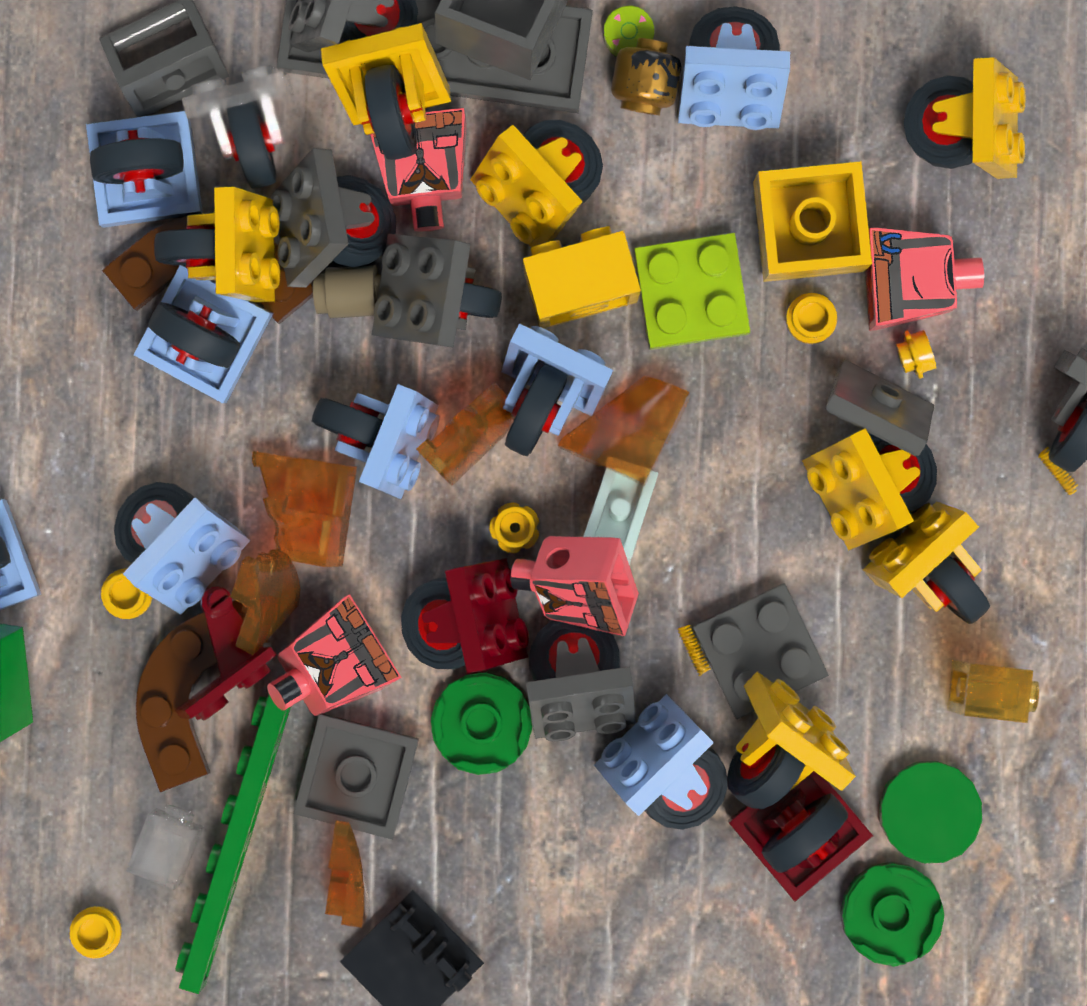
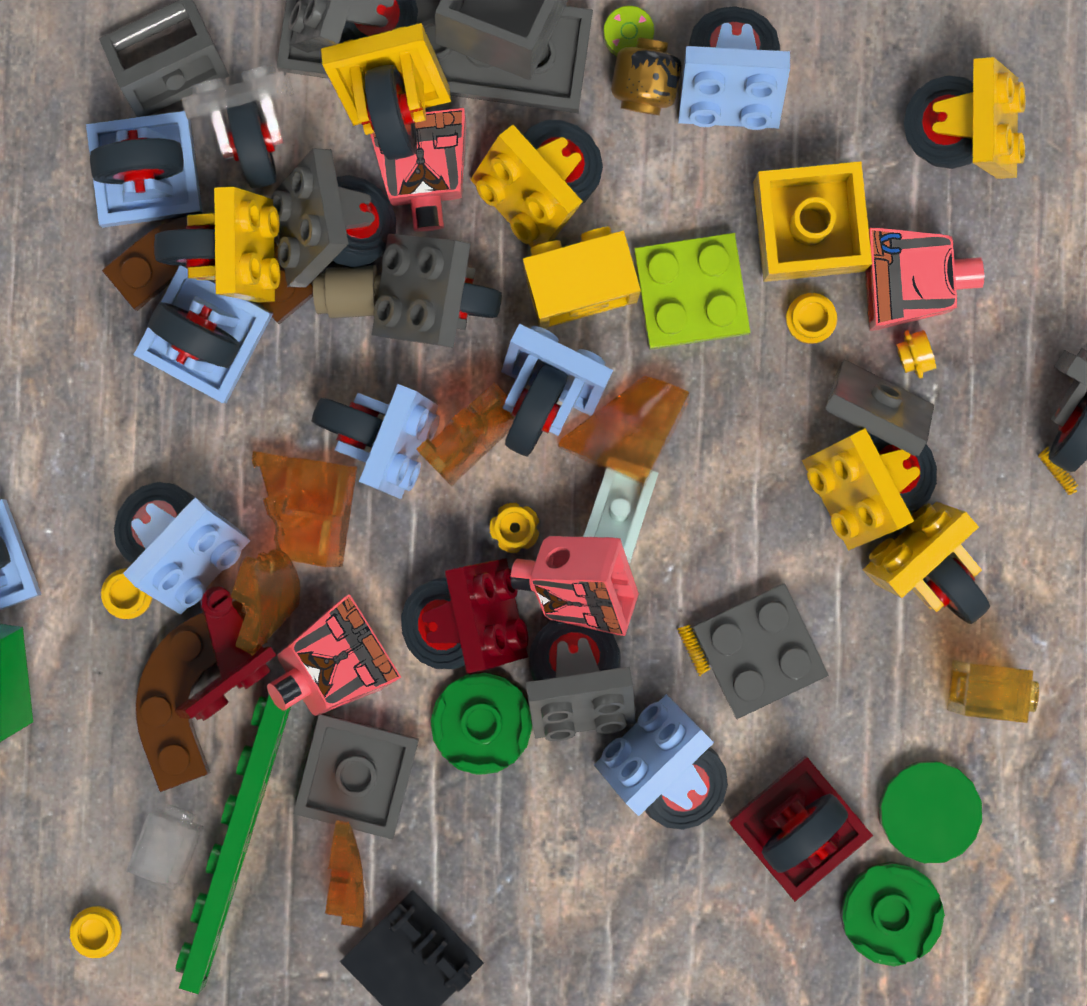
(784, 746): yellow plate -> none

